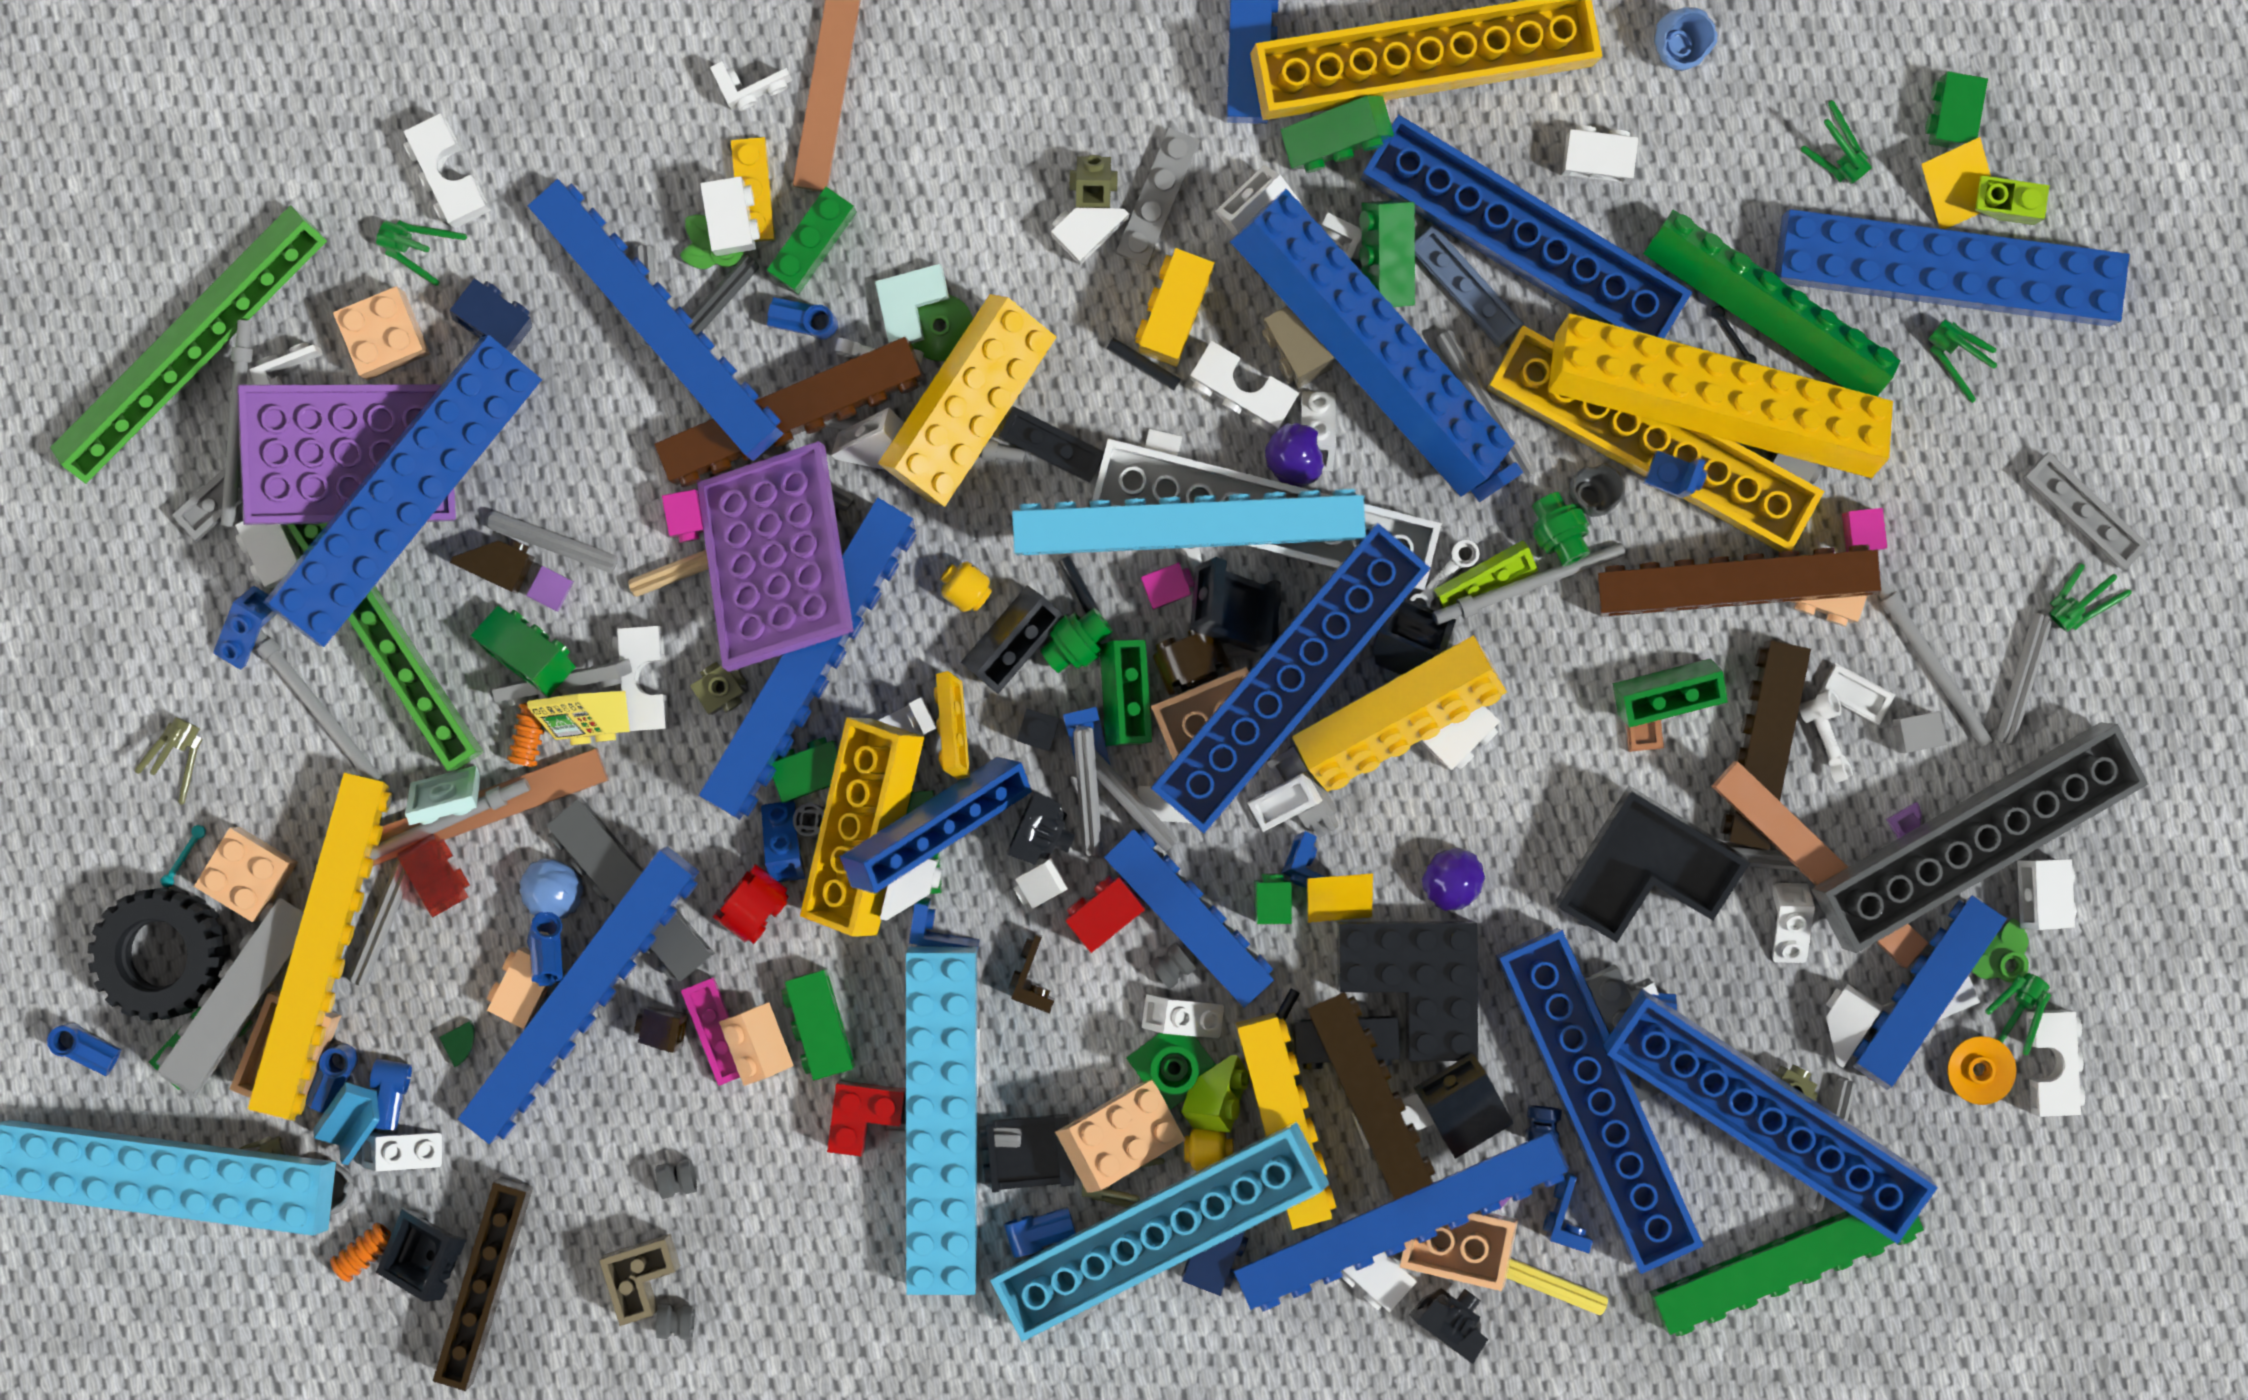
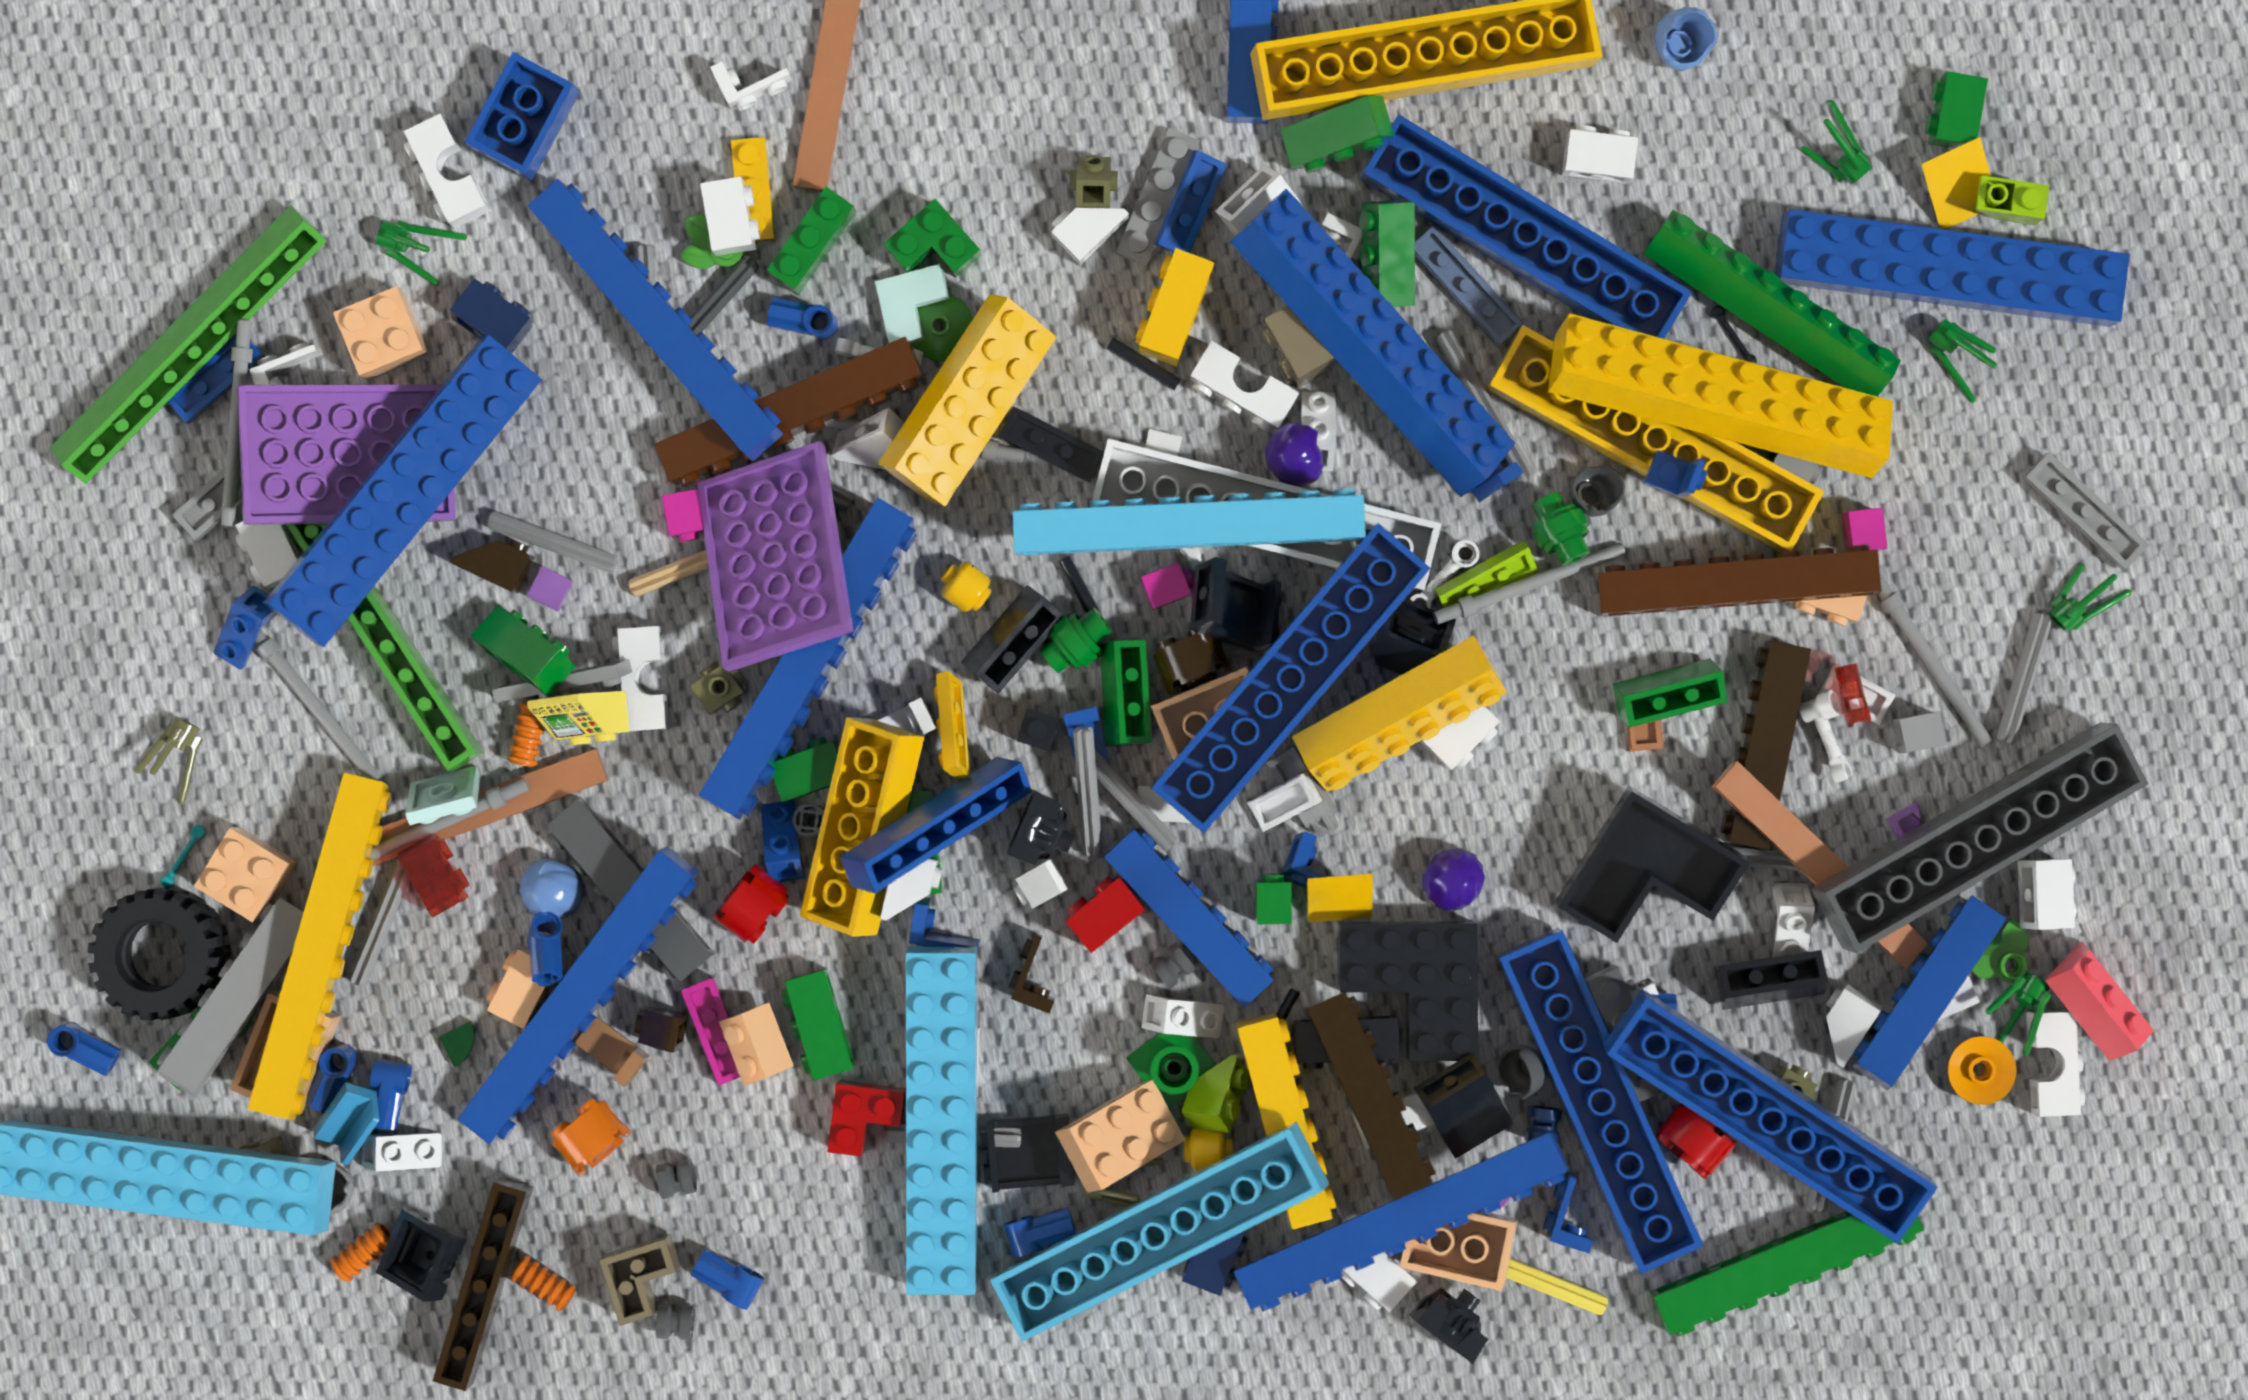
(209, 382): none -> blue plate
(522, 116): none -> blue brick
(543, 1283): none -> orange piece
(590, 1136): none -> orange brick
(613, 1051): none -> medium nougat bracket
(732, 1280): none -> blue piece
(930, 233): none -> green brick
(1190, 203): none -> blue plate
(1522, 1070): none -> dark grey hair
(1695, 1140): none -> red brick
(1771, 980): none -> black brick
(1851, 688): none -> clear red bar
(2098, 1004): none -> coral slope

